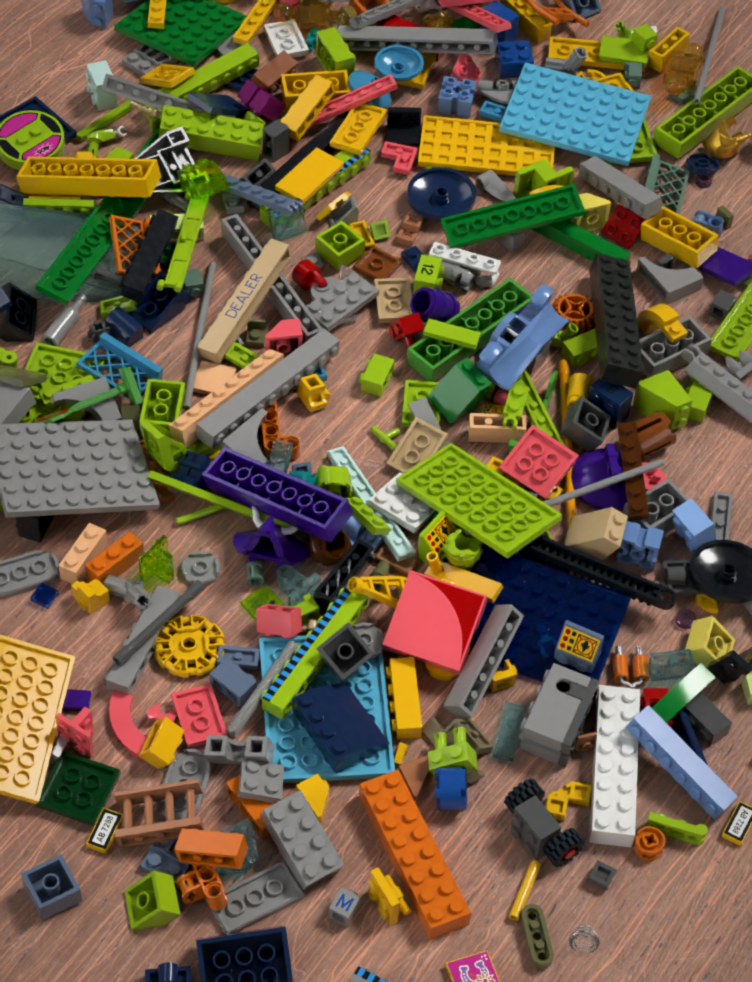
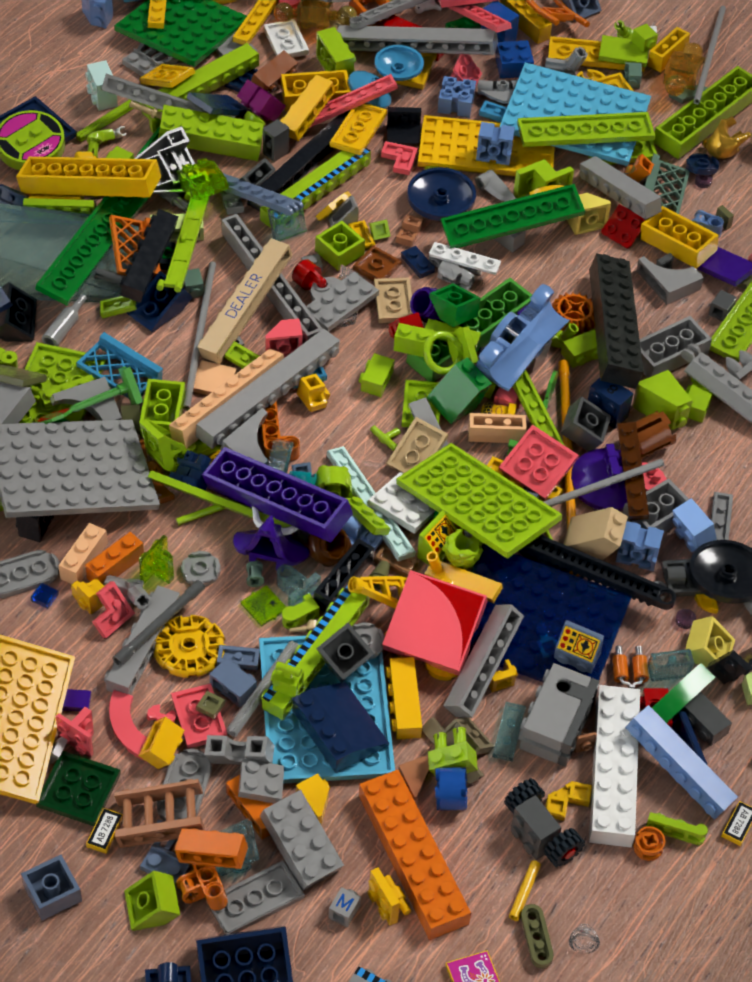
(96, 330): dark grey gear -> none
(117, 610): none -> coral plate
(124, 327): dark blue brick -> none
(210, 705): none -> olive plate
(256, 333): olive bracket -> none
(279, 620): coral brick -> none
(287, 679): none -> lime brick
(309, 175): yellow tile -> none
(311, 38): teal plate -> none
(401, 751): yellow tile -> none
(411, 339): none -> lime brick
(429, 273): lime brick -> none
(438, 20): clear yellow plate -> none
(455, 304): none -> green slope
(459, 344): none -> lime tile
(487, 281): light grey arm -> none
(495, 143): none -> medium blue brick
(515, 405): lime plate -> none
(579, 386): yellow plant -> none
(581, 240): green brick -> none
(585, 129): none -> lime plate
(602, 875): dark grey plate -> none
(640, 169): none -> orange leg
(664, 318): yellow arch -> none

